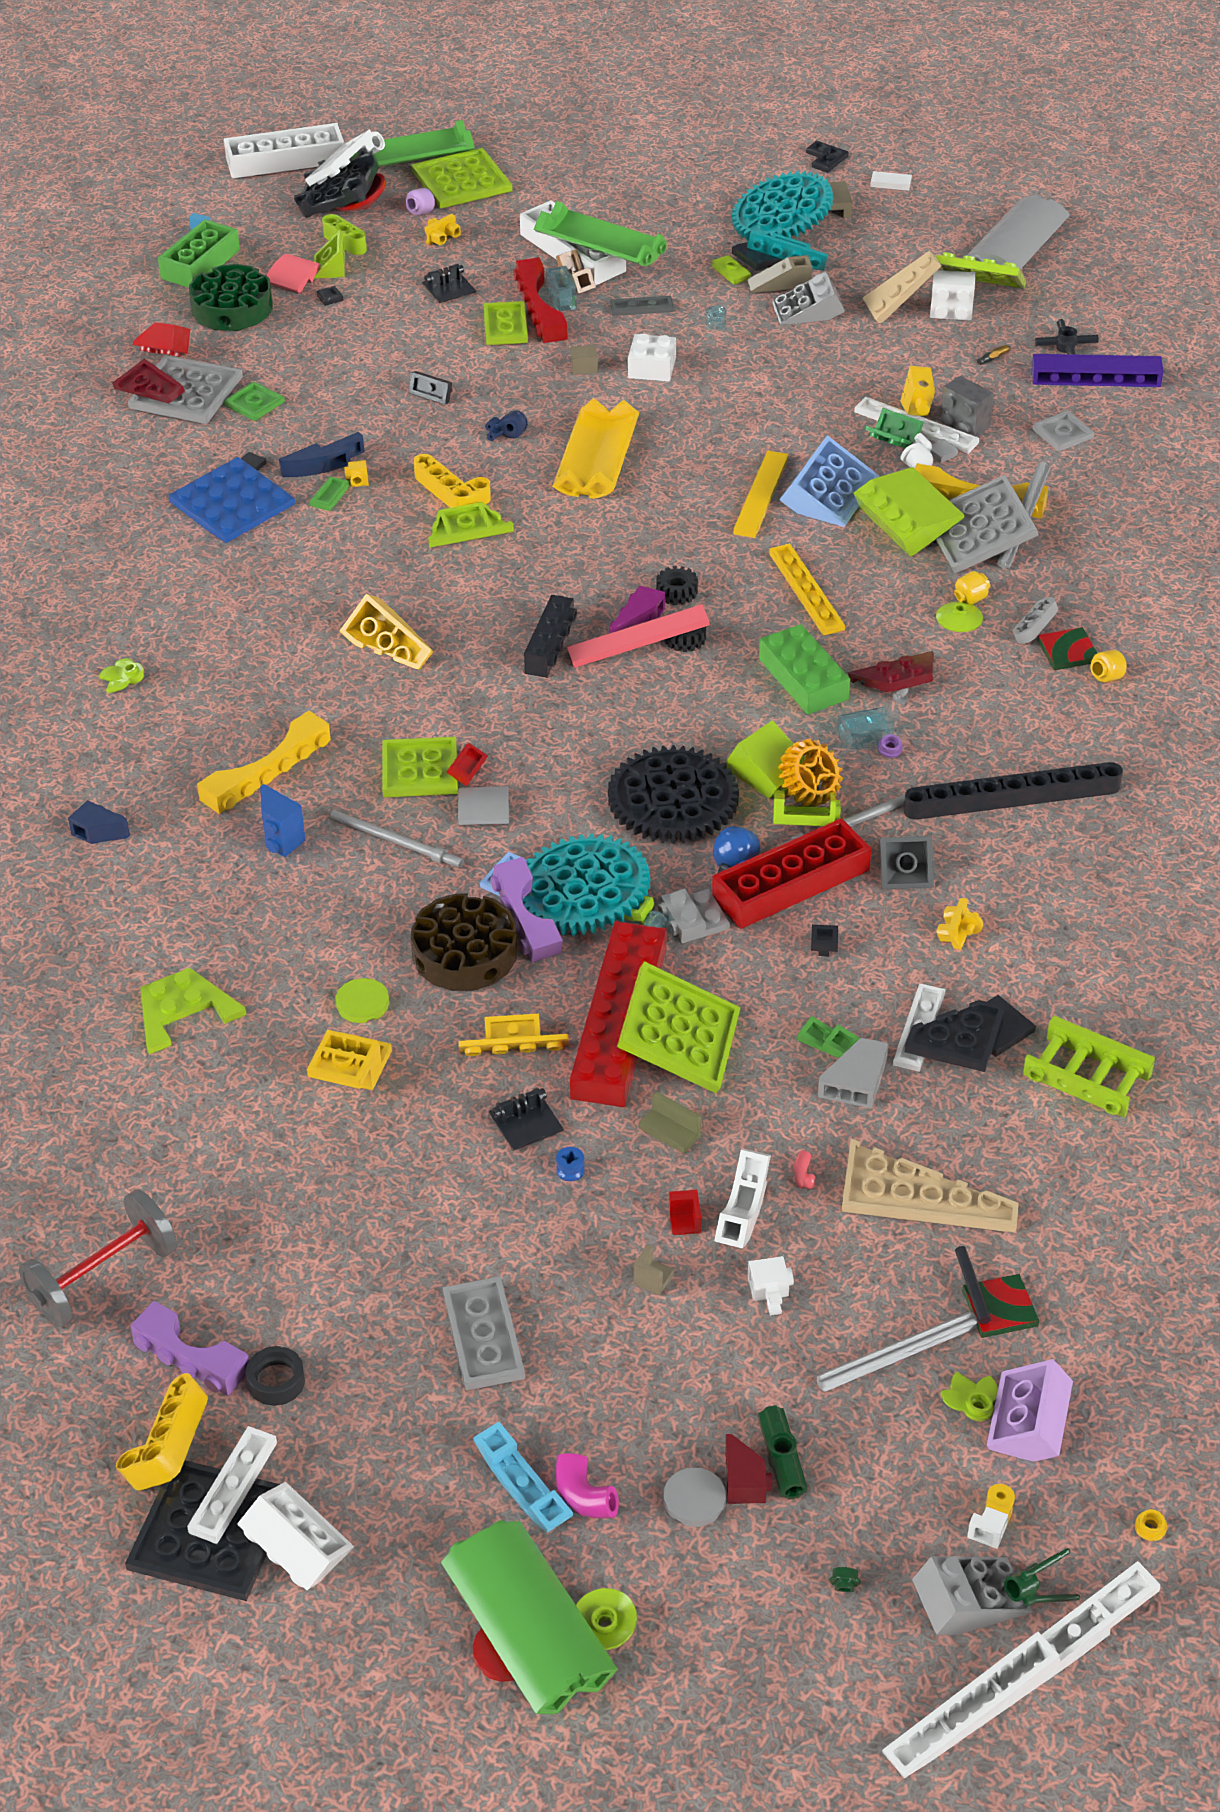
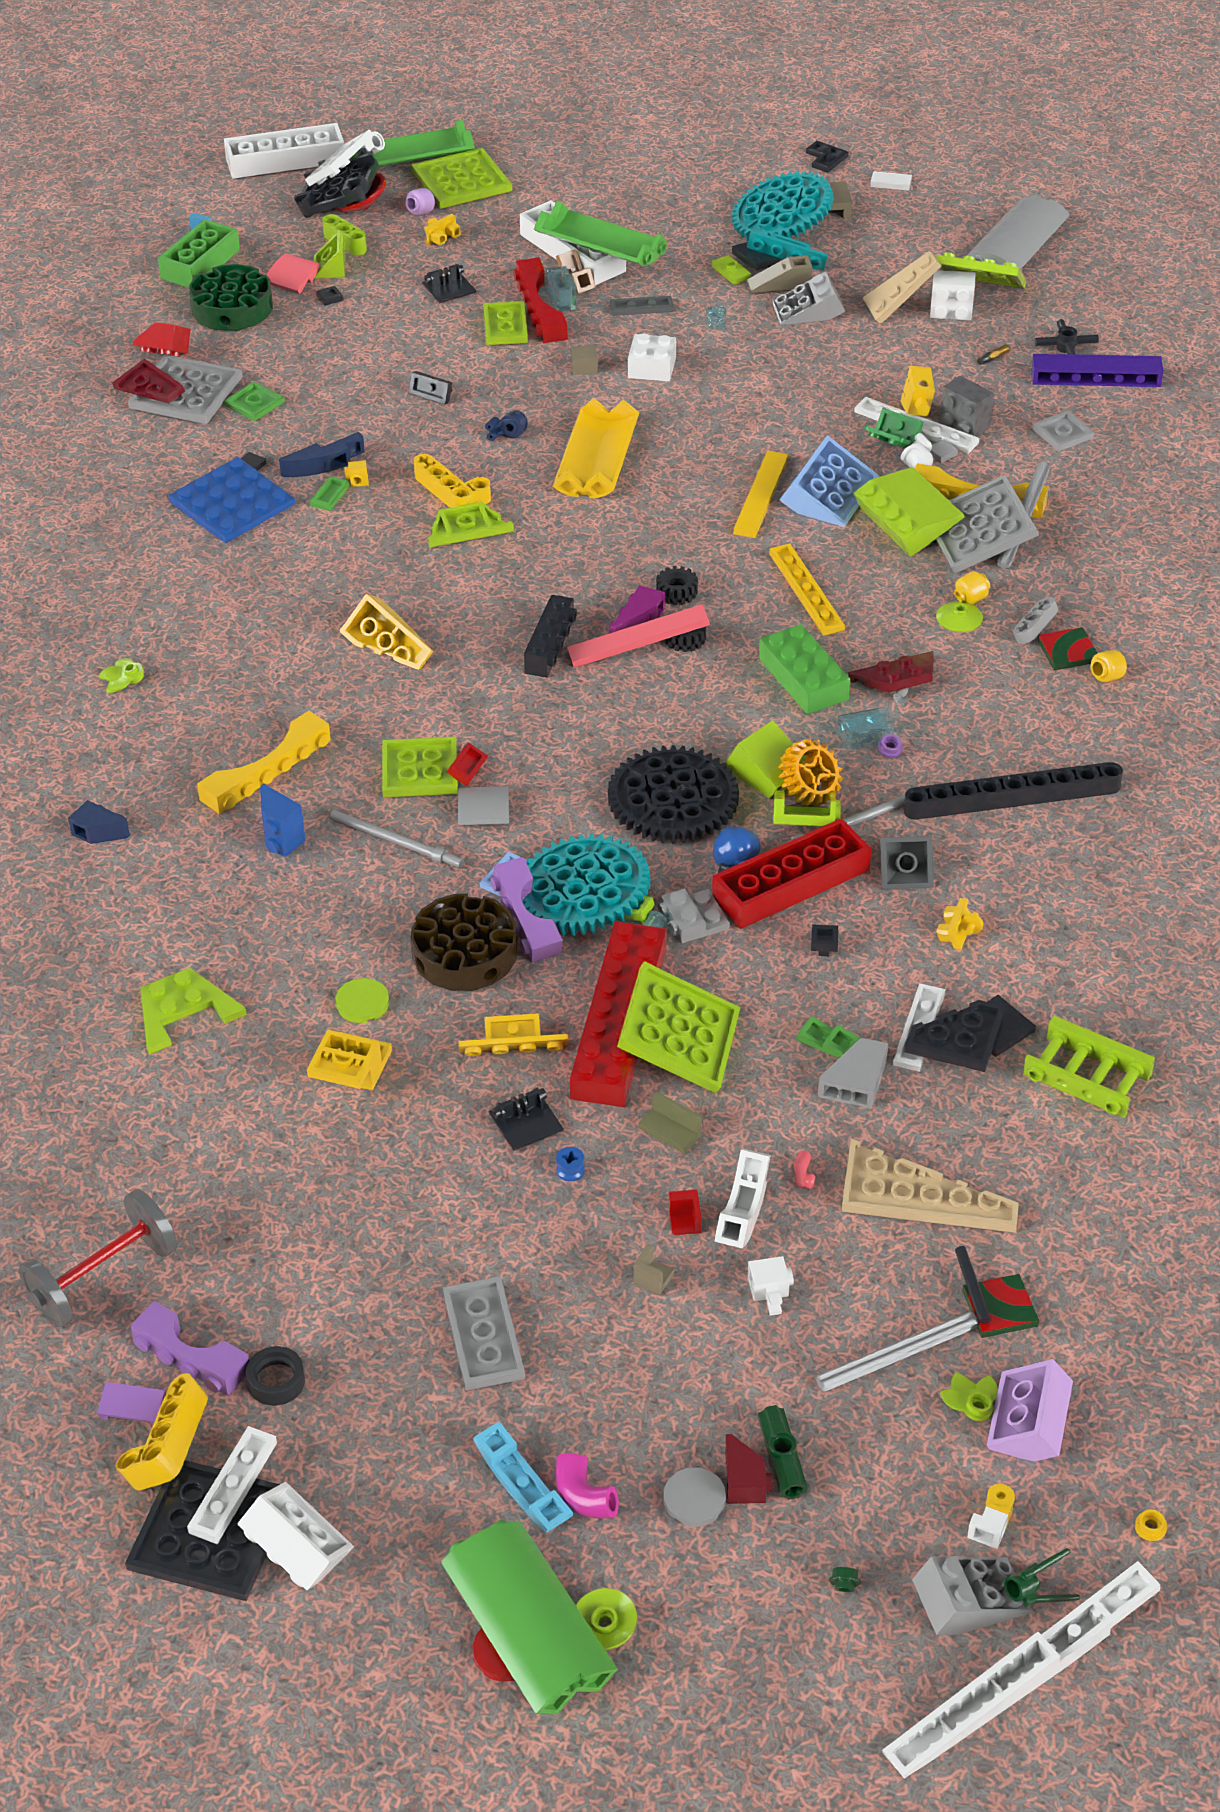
(130, 1402): none -> medium lavender hinge

